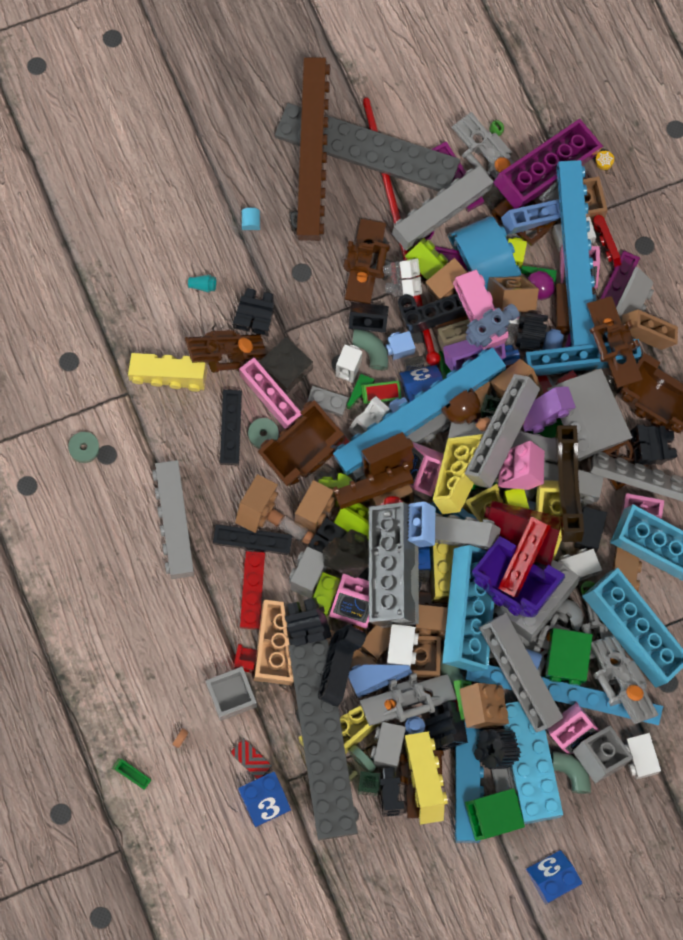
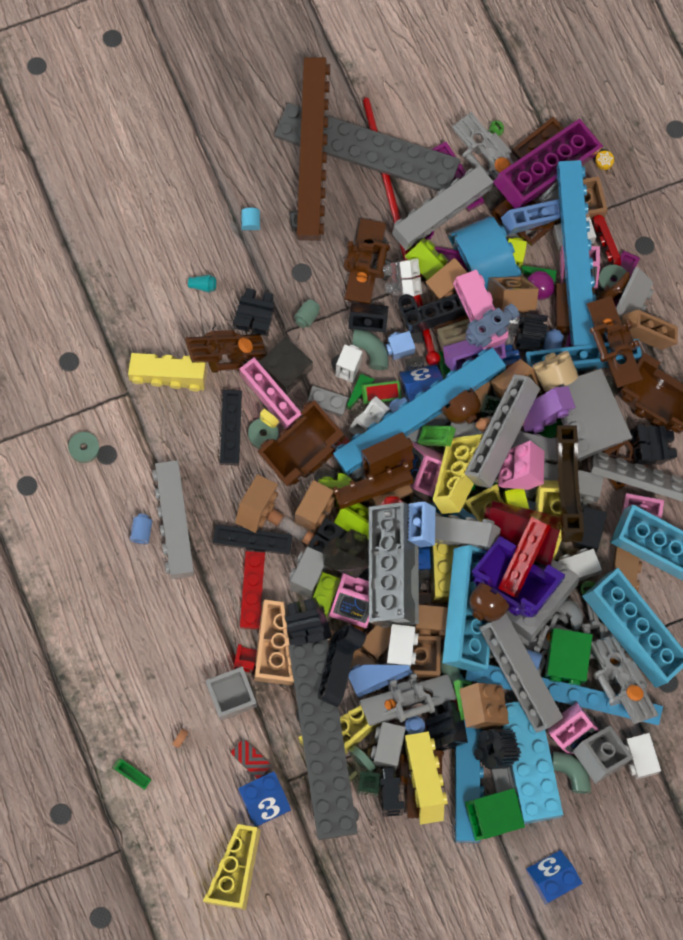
(141, 529): none -> medium blue brick
(235, 871): none -> light yellow wedge
(268, 418): none -> light yellow tile
(307, 314): none -> sand green brick
(436, 435): none -> bright green tile
(486, 604): none -> reddish brown cylinder
(538, 137): none -> reddish brown plate
(555, 370): none -> tan brick
(608, 272): none -> sand green piece
(616, 289): none -> reddish brown piece

